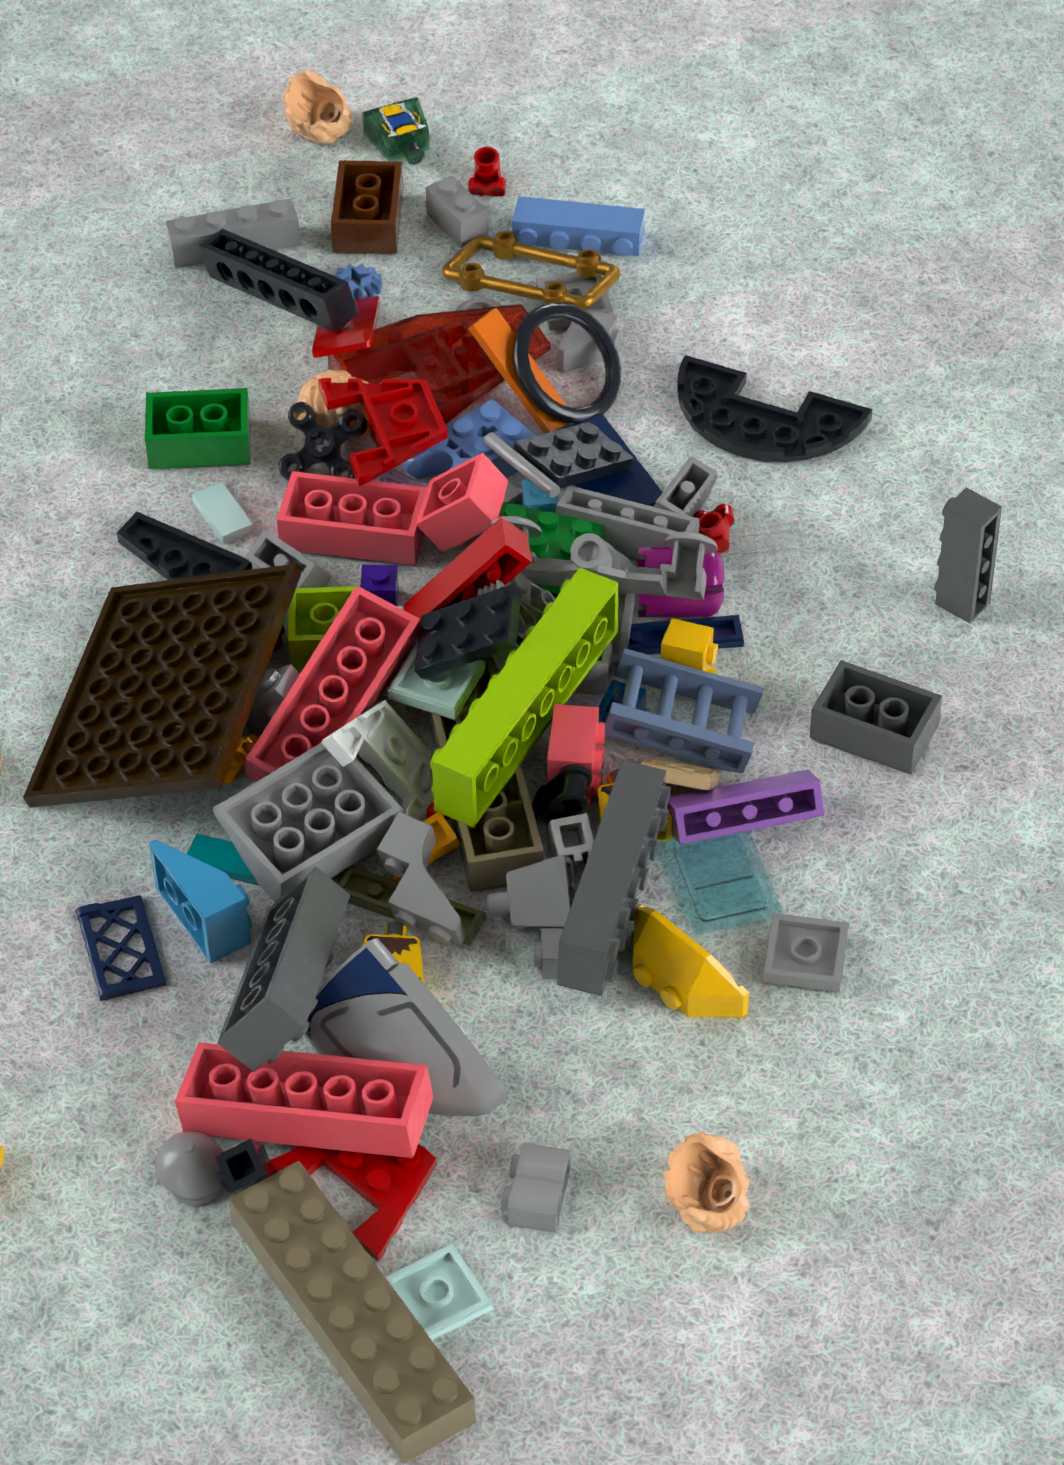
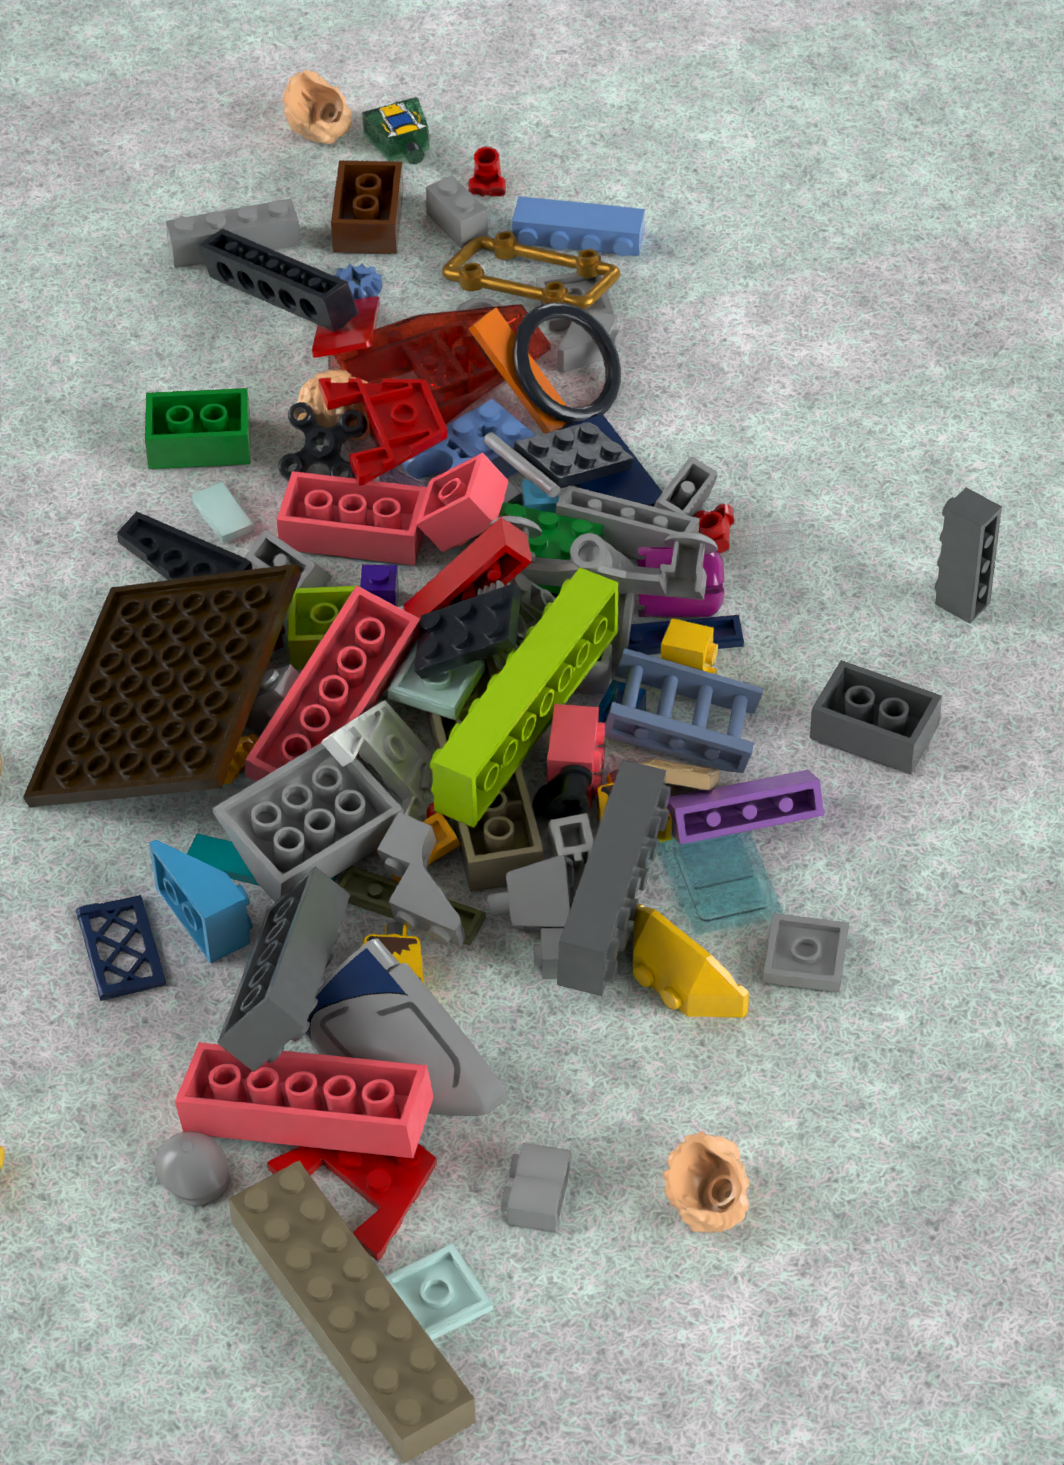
(243, 1166): black brick -> none
(758, 429): black plate -> none

